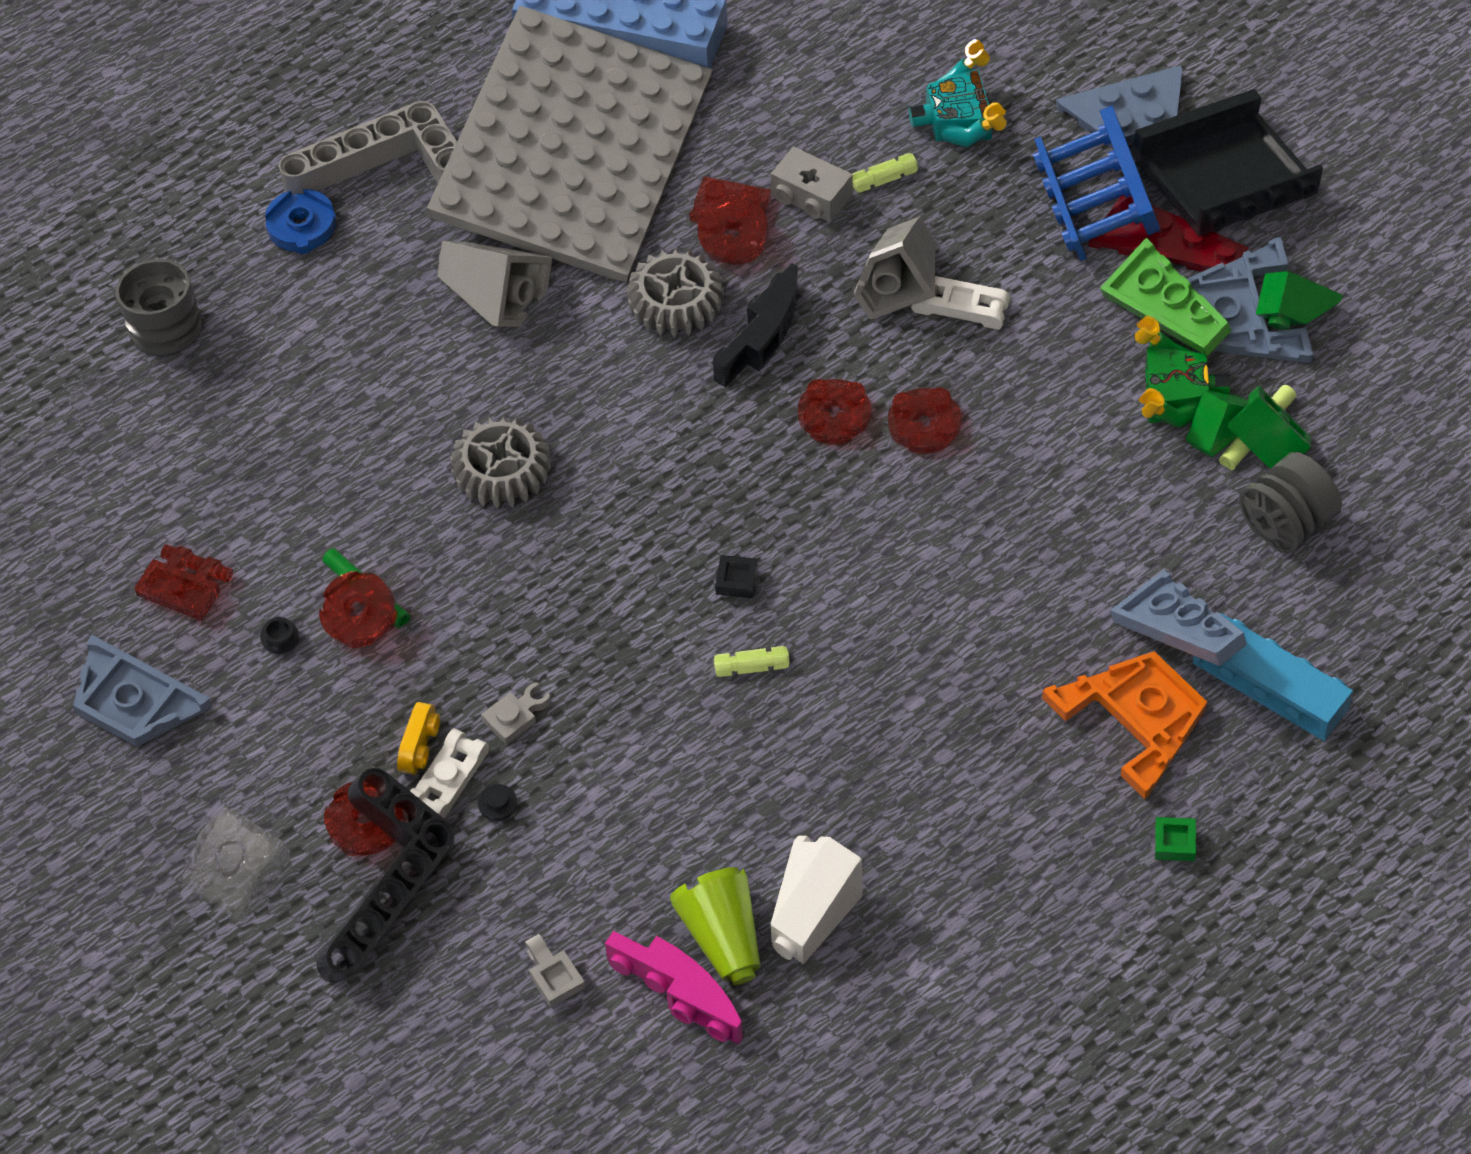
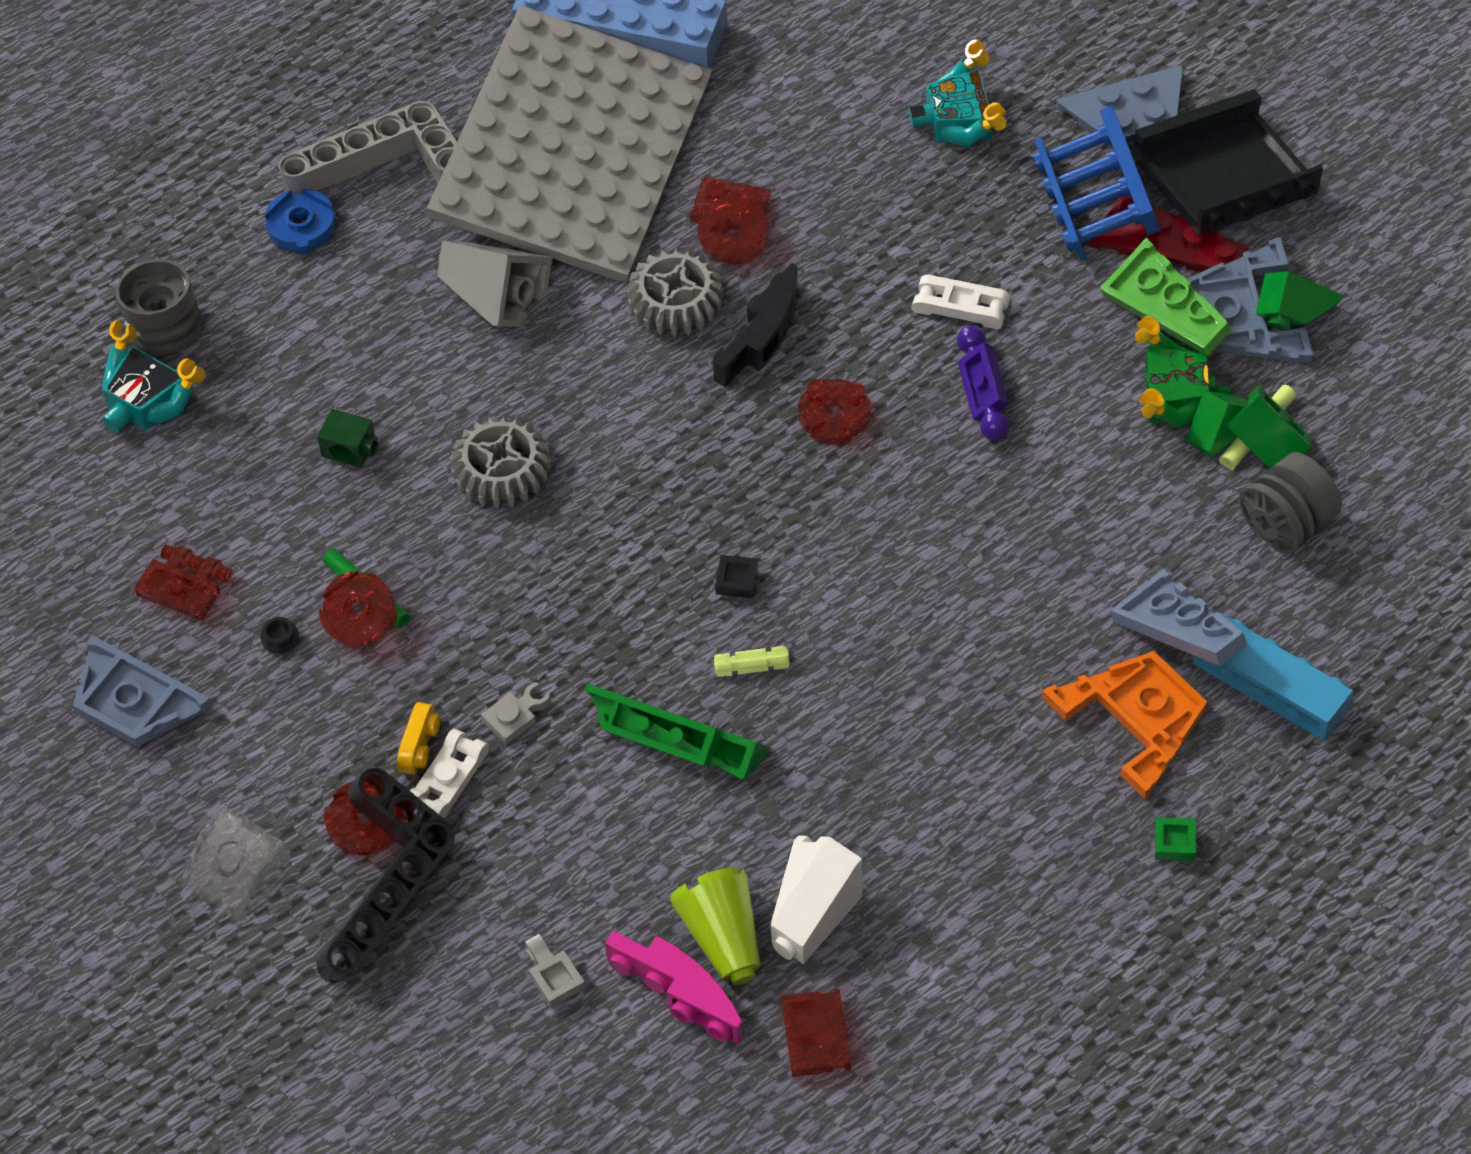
(141, 387): none -> torso
(347, 438): none -> dark green brick
(497, 802): black plate -> none
(676, 733): none -> green wedge
(811, 184): light grey brick -> none
(815, 1032): none -> clear red plate
(884, 172): yellowish green axle -> none
(898, 270): light grey slope -> none
(930, 402): clear red plate -> none
(983, 383): none -> dark purple plate

